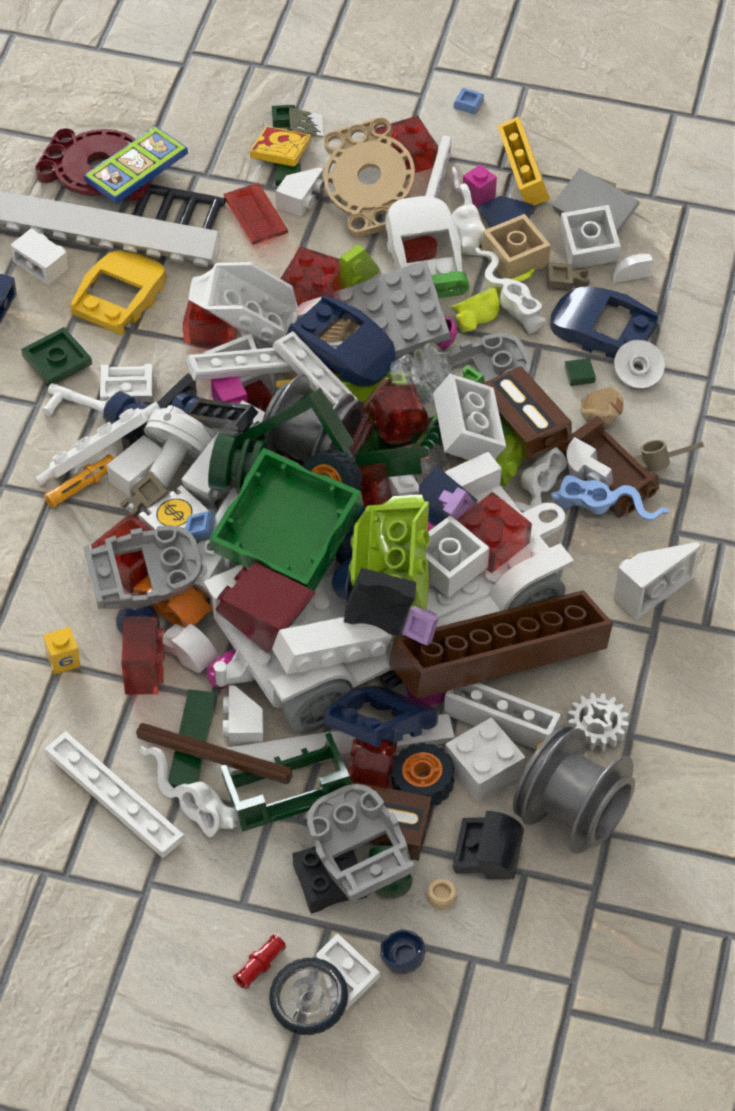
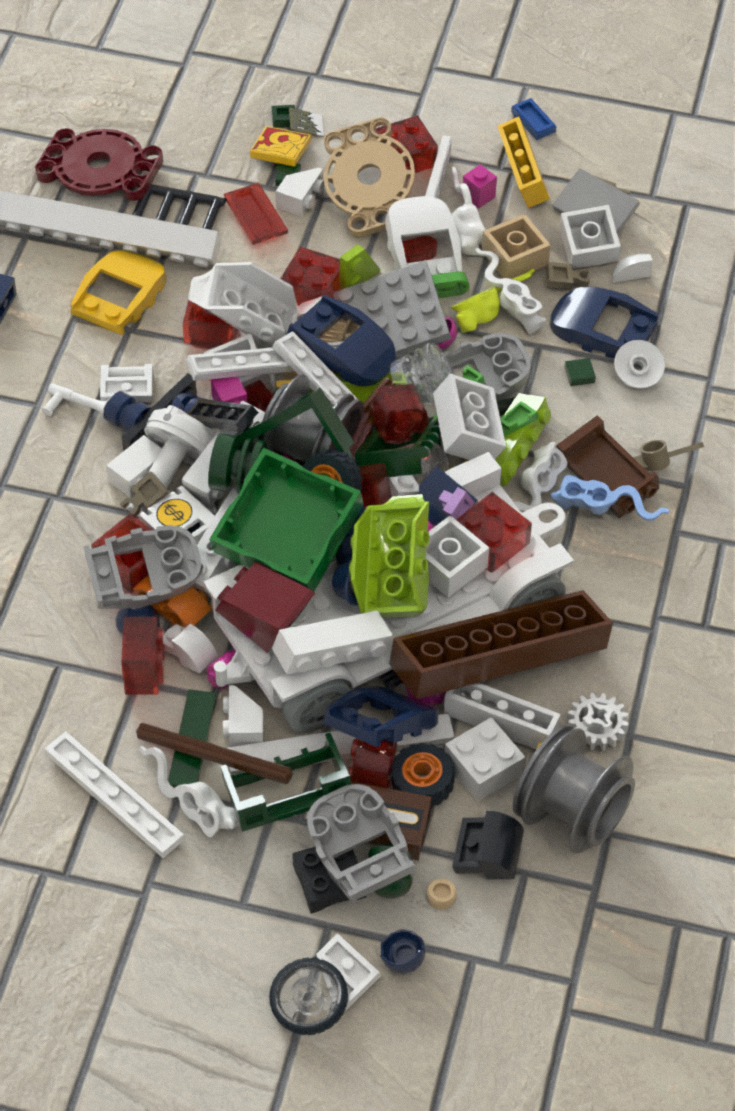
(39, 256): white brick -> none
(56, 356): dark green plate -> none
(56, 496): light orange pin -> none
(61, 650): yellow brick -> none
(88, 447): white plate -> none
(135, 164): tile -> none
(201, 525): medium blue tile -> none
(259, 961): red pin -> none
(380, 601): black brick -> none
(421, 625): lavender tile -> none
(468, 101): medium blue tile -> none
(504, 209): dark blue slope -> none
(530, 413): reddish brown panel -> none
(534, 119): none -> blue tile
(584, 463): white brick -> none
(605, 403): tan hair -> none
(654, 577): white slope -> none

